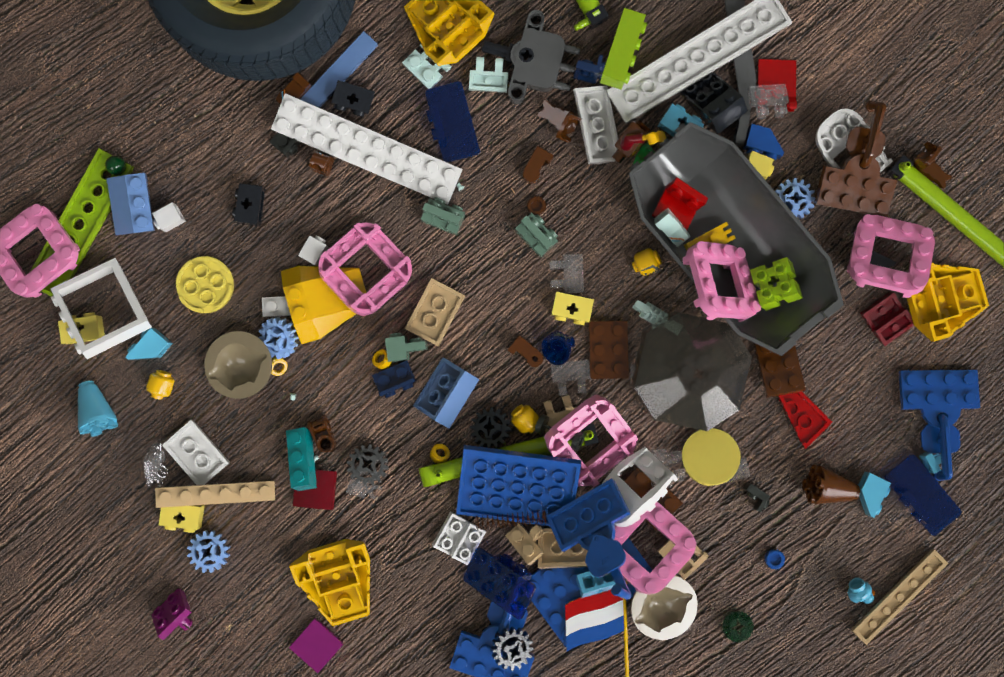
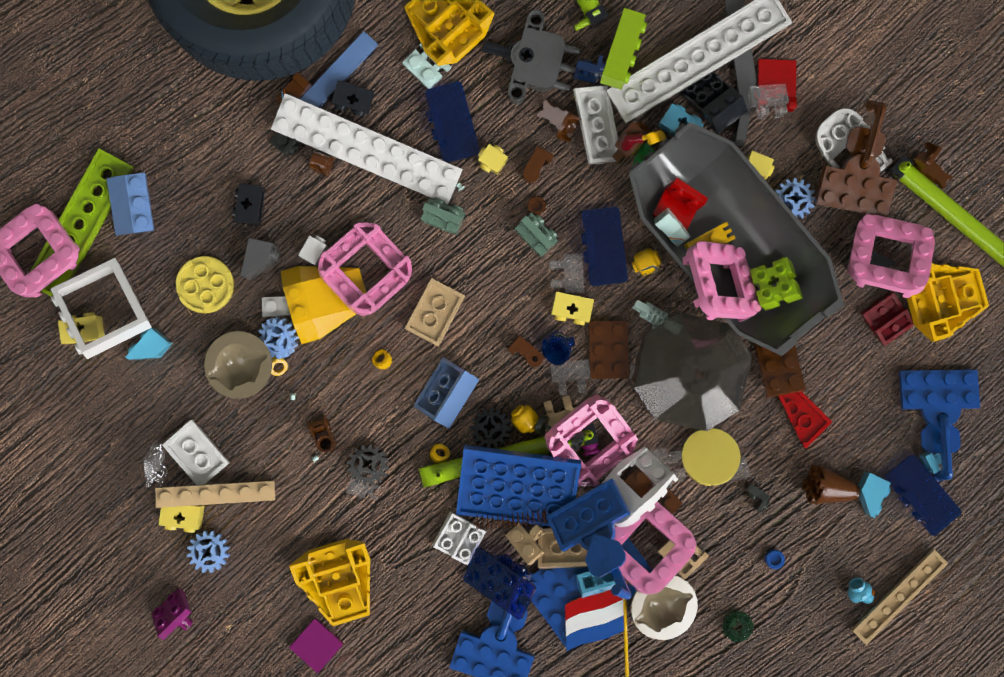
(94, 410): medium azure cone -> none
(115, 165): dark green piece -> none
(160, 384): yellow head -> none
(168, 217): white brick -> none
(259, 258): none -> dark grey slope
(301, 459): teal brick -> none
(320, 497): dark red slope -> none
(394, 378): dark blue bracket -> none
(399, 348): sand green brick -> none
(488, 80): light aqua plate -> none
(492, 159): none -> light yellow brick
(511, 644): gear -> none
(590, 449): none -> magenta bush
(604, 246): none -> clear blue bracket
(763, 142): blue slope -> none

